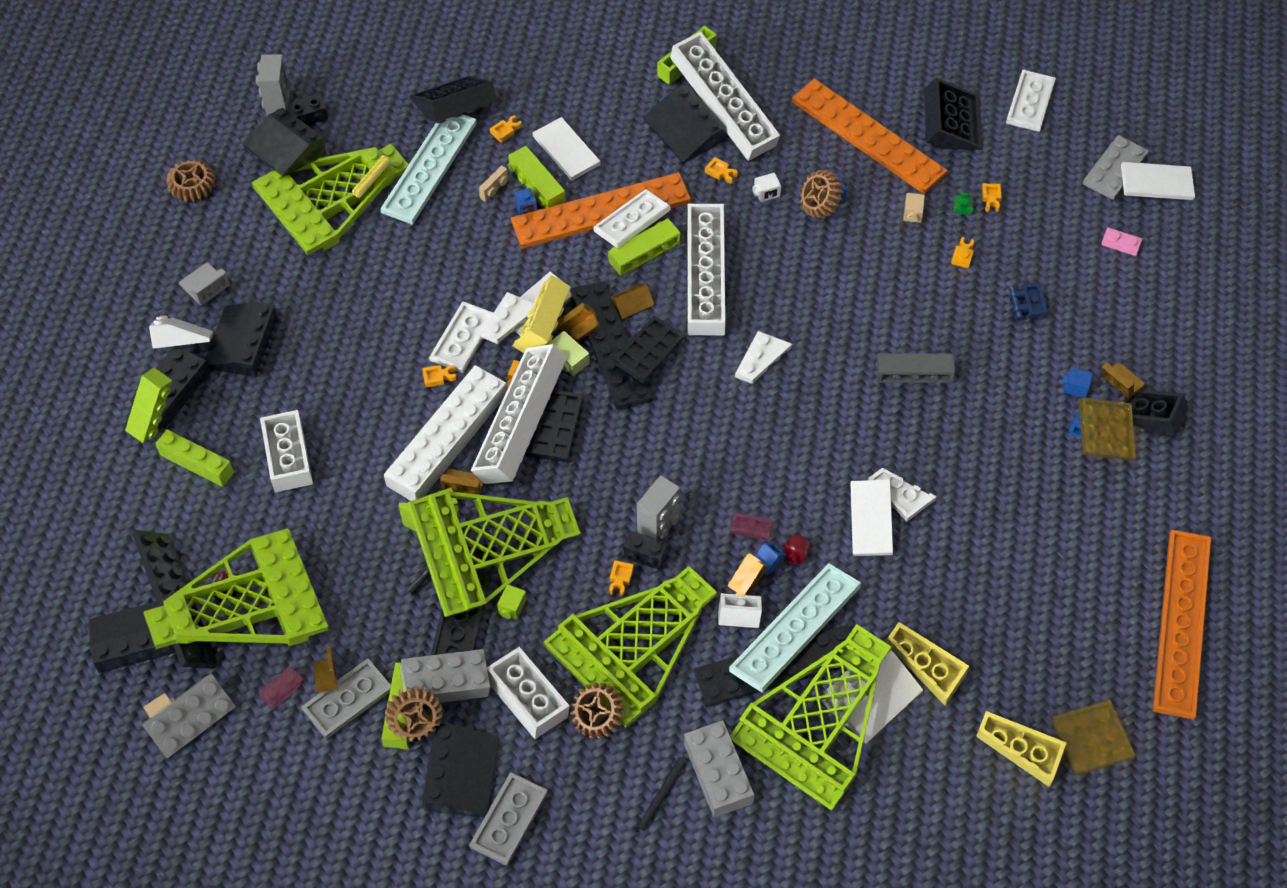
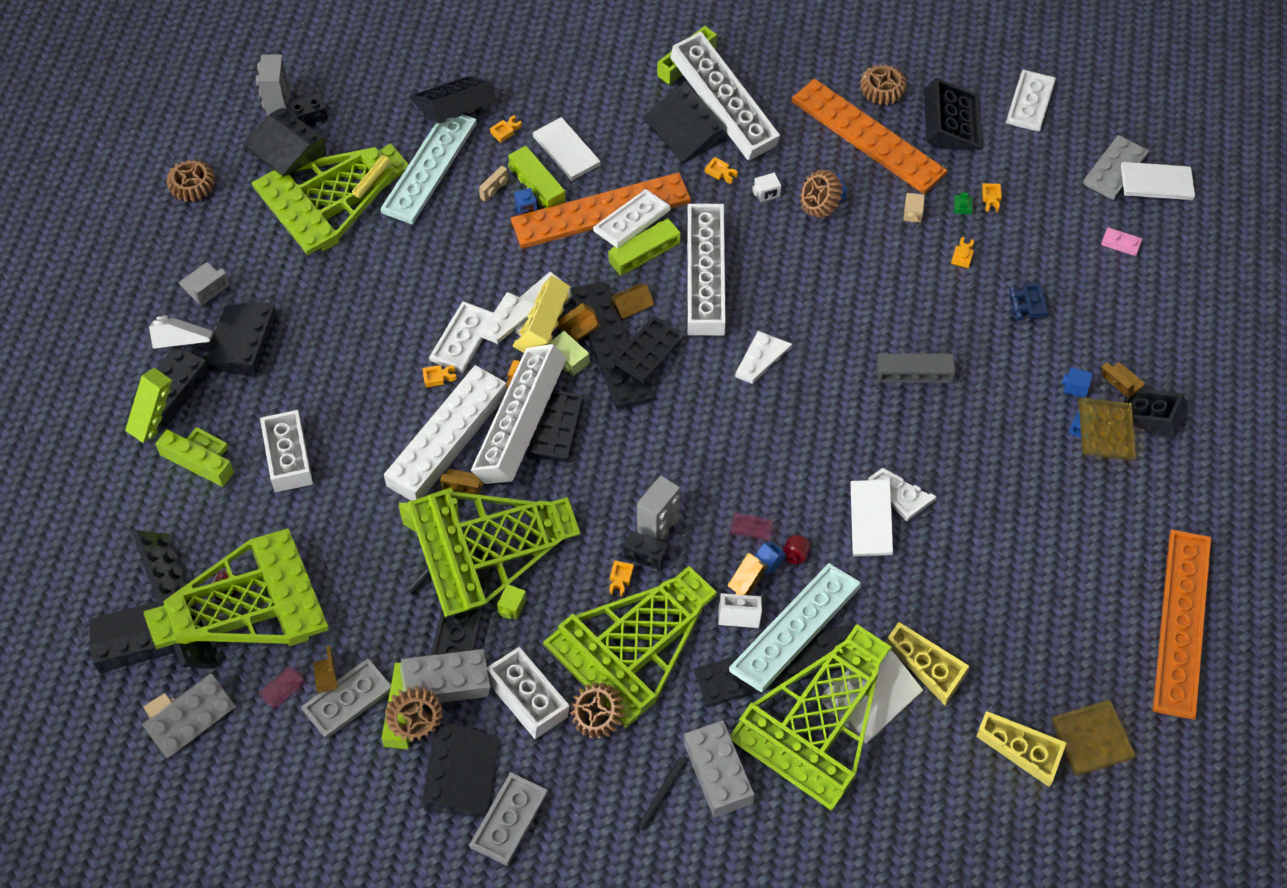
(208, 441): none -> lime plate
(883, 84): none -> medium nougat gear

